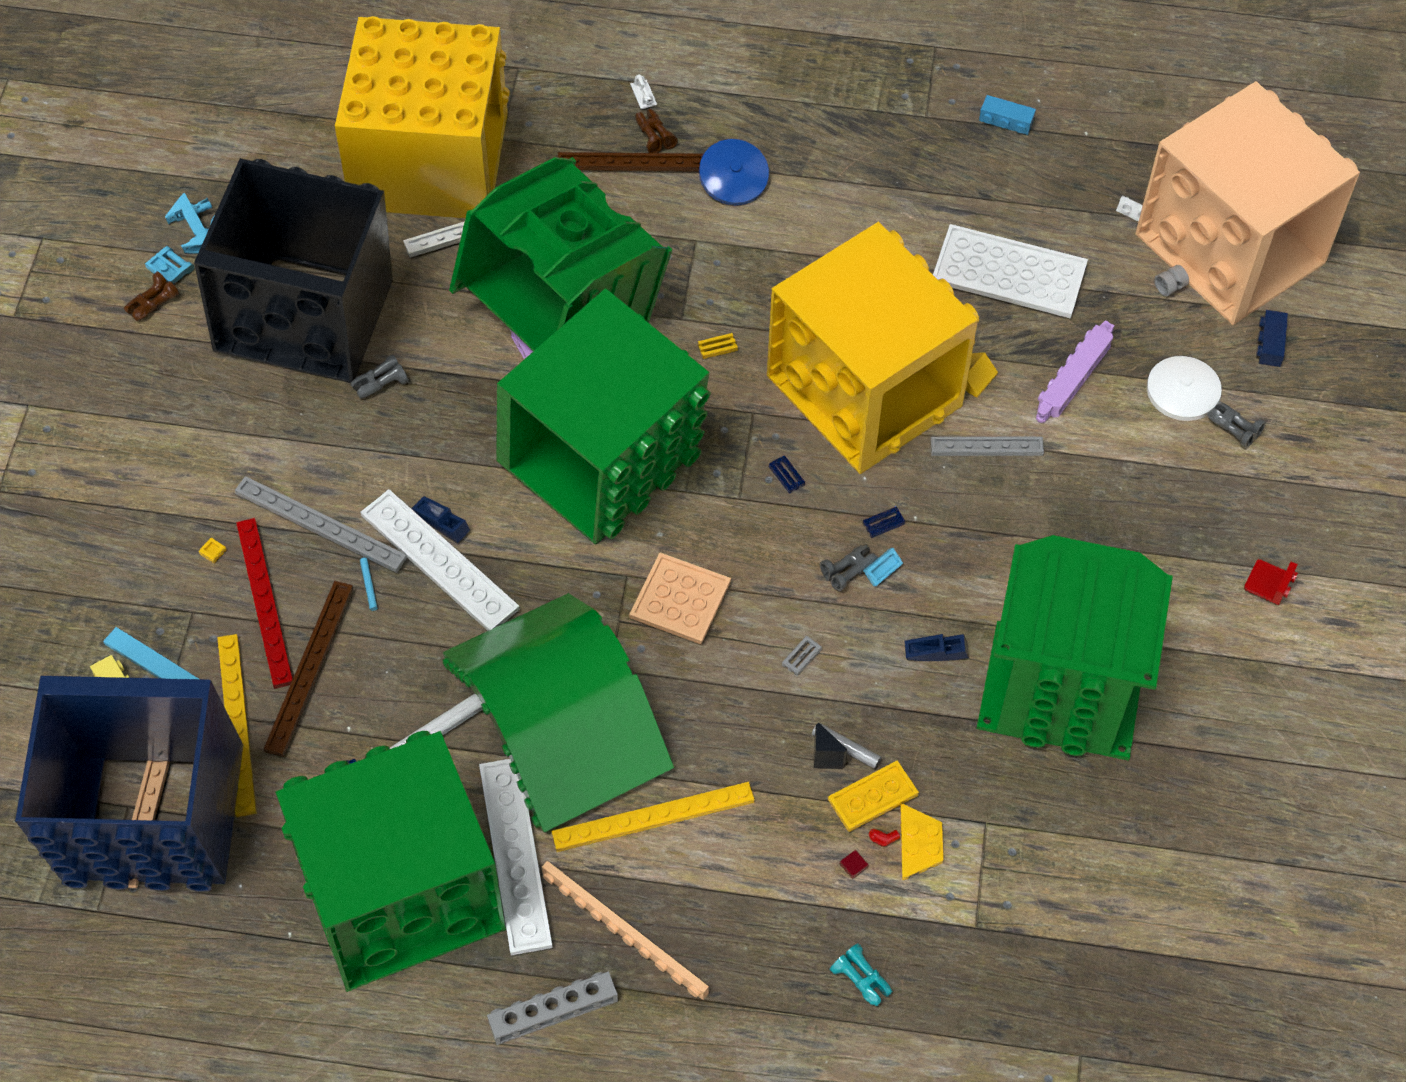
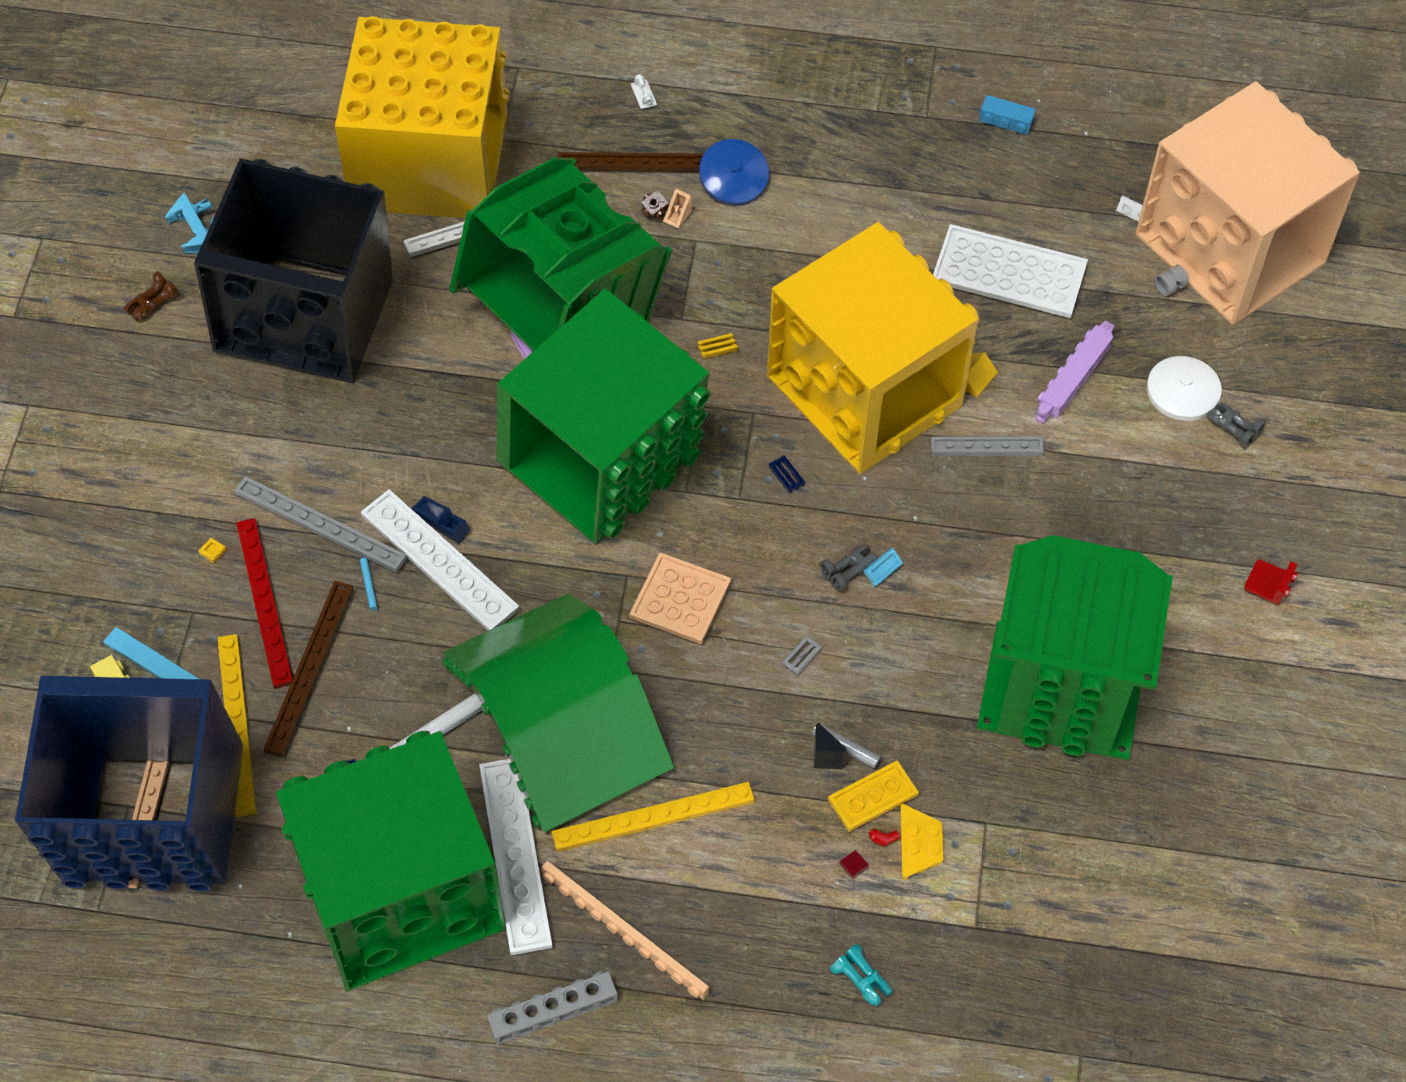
(168, 269): medium azure plate -> none
(368, 384): dark grey piece -> none
(653, 123): reddish brown piece -> none
(654, 205): none -> brick
(679, 208): none -> light nougat slope
(885, 524): clear blue tile -> none
(937, 648): dark blue slope -> none
(1272, 338): dark blue brick -> none

